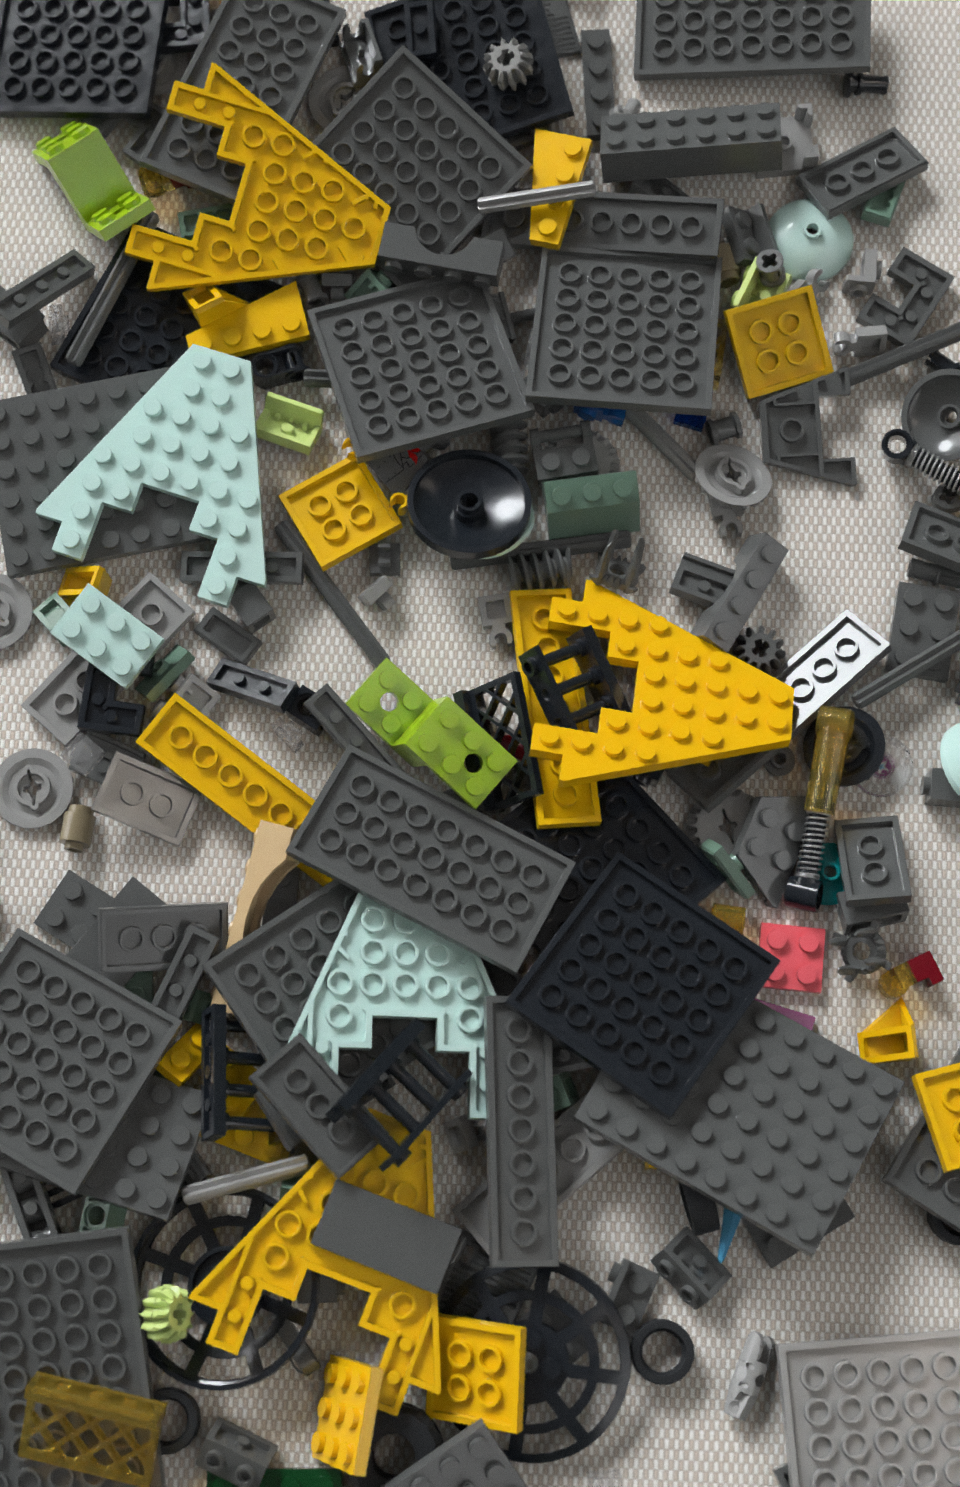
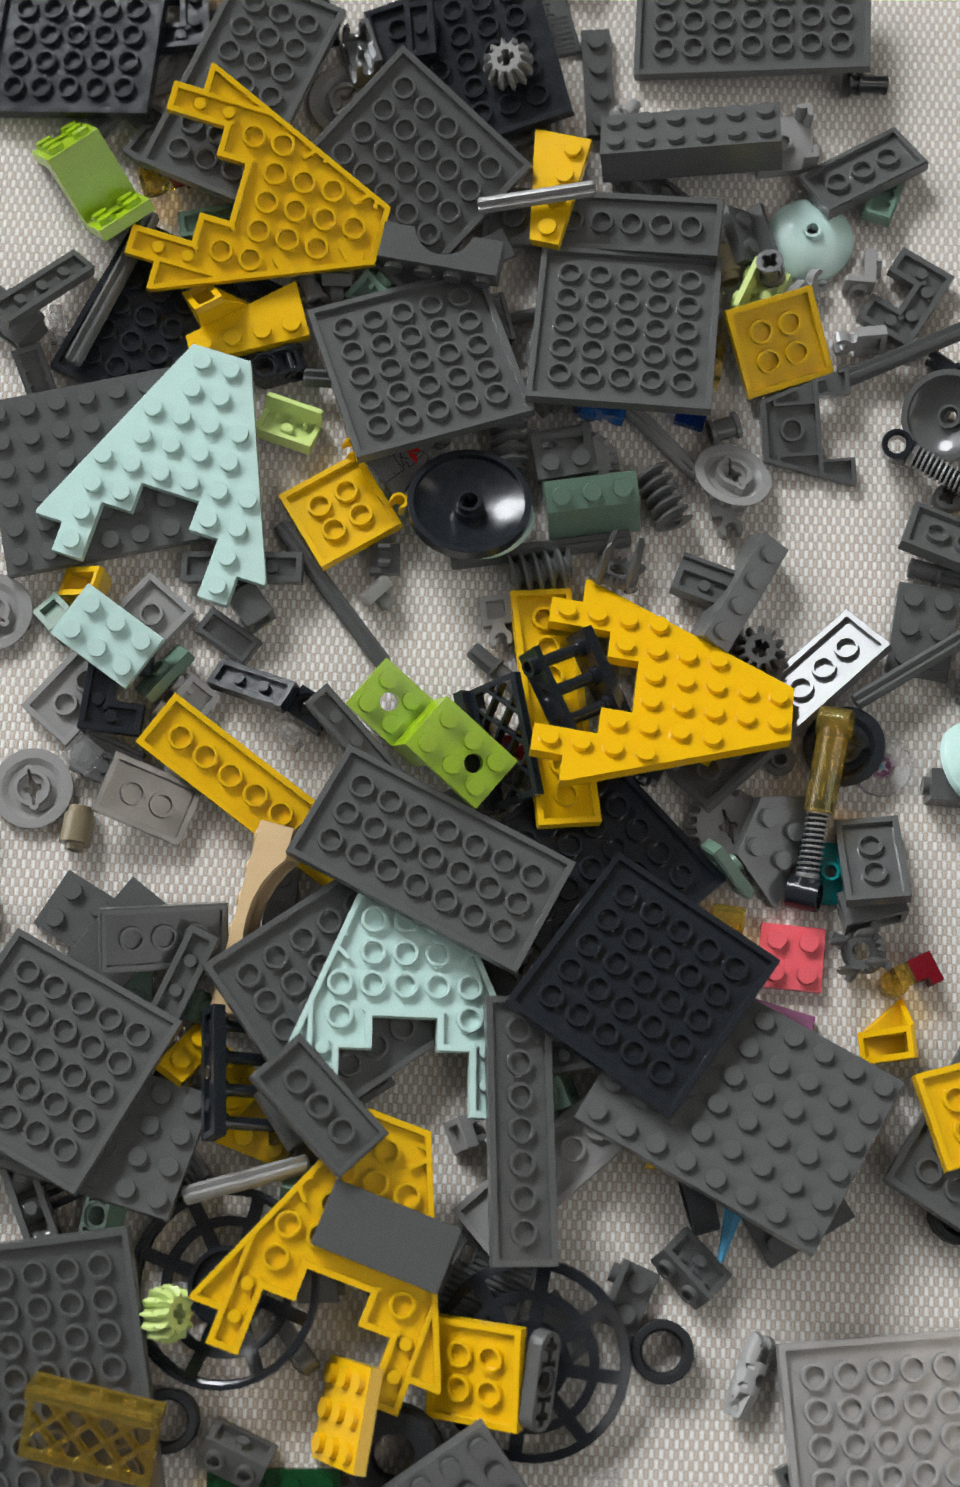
(370, 1085): black fence -> none
(489, 664): none -> dark grey axle
(538, 1400): none -> dark grey beam
(660, 498): none -> dark grey piece

